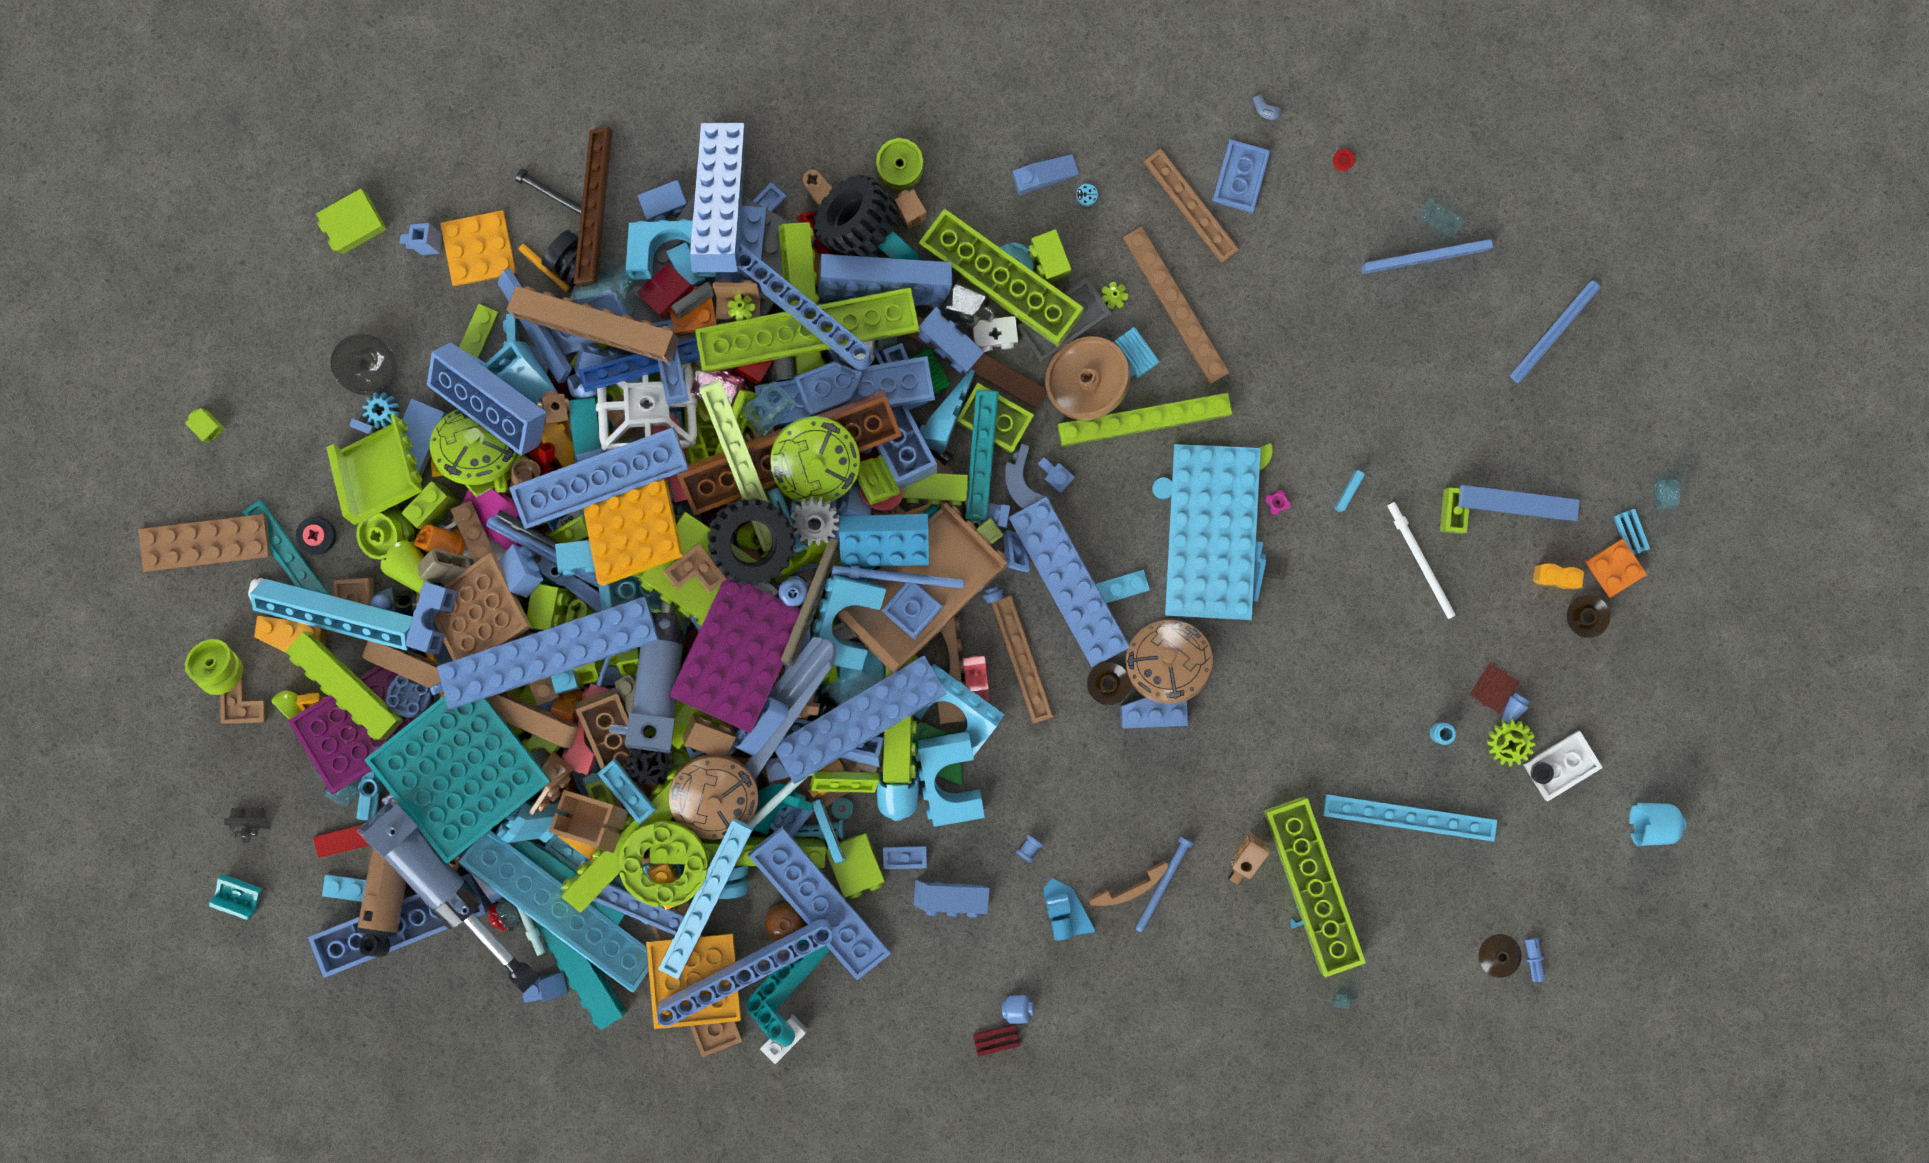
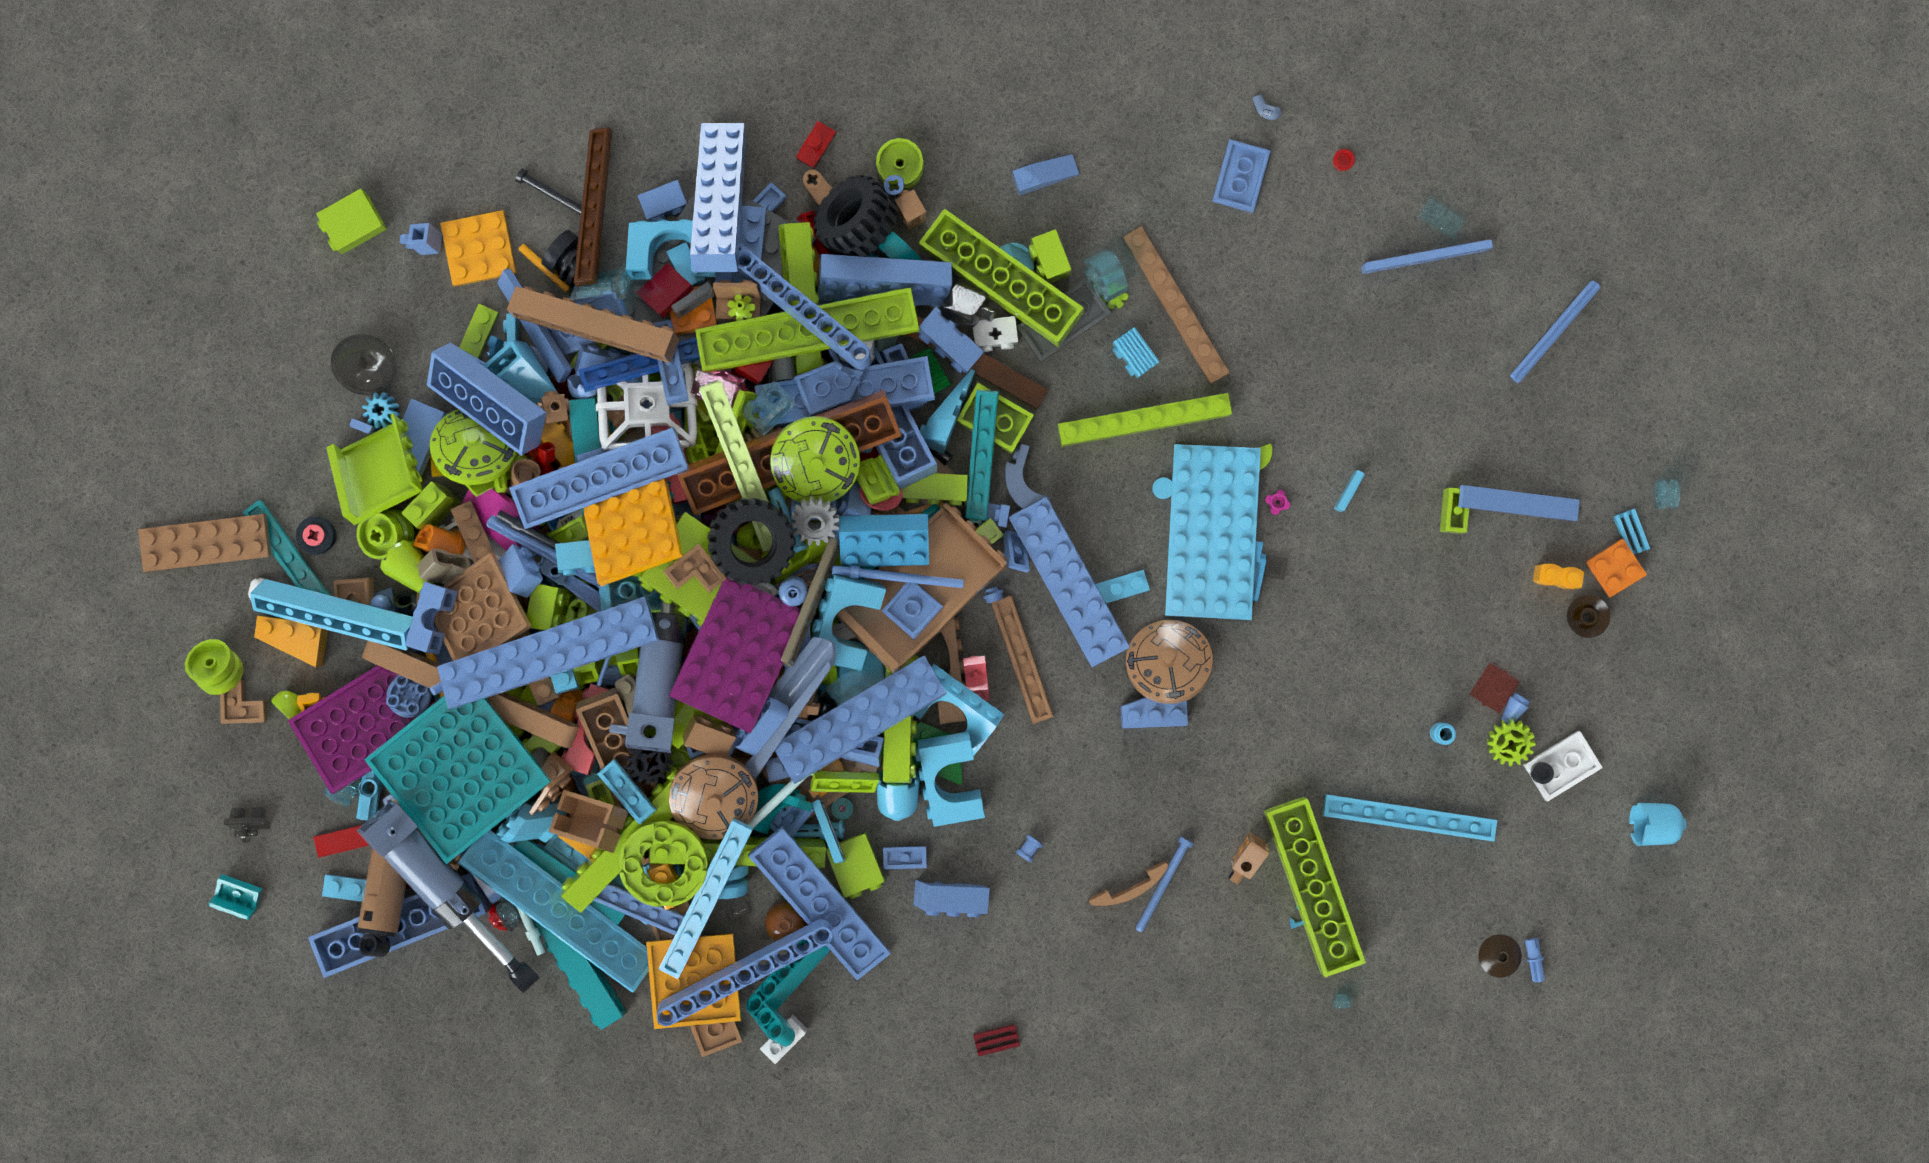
(204, 425): lime brick -> none
(344, 686): lime brick -> none
(495, 346): none -> dark azure tile
(546, 988): medium blue slope -> none
(815, 145): none -> red tile
(887, 185): none -> medium blue bush
(1018, 1009): medium blue head -> none
(1057, 476): medium blue plate -> none
(1065, 911): dark azure panel -> none
(1086, 195): medium azure tile -> none
(1088, 378): medium nougat dish -> none
(1106, 274): none -> clear light blue brick
(1120, 683): dark brown dish -> none
(1191, 205): medium nougat tile -> none
(1401, 523): white bar -> none

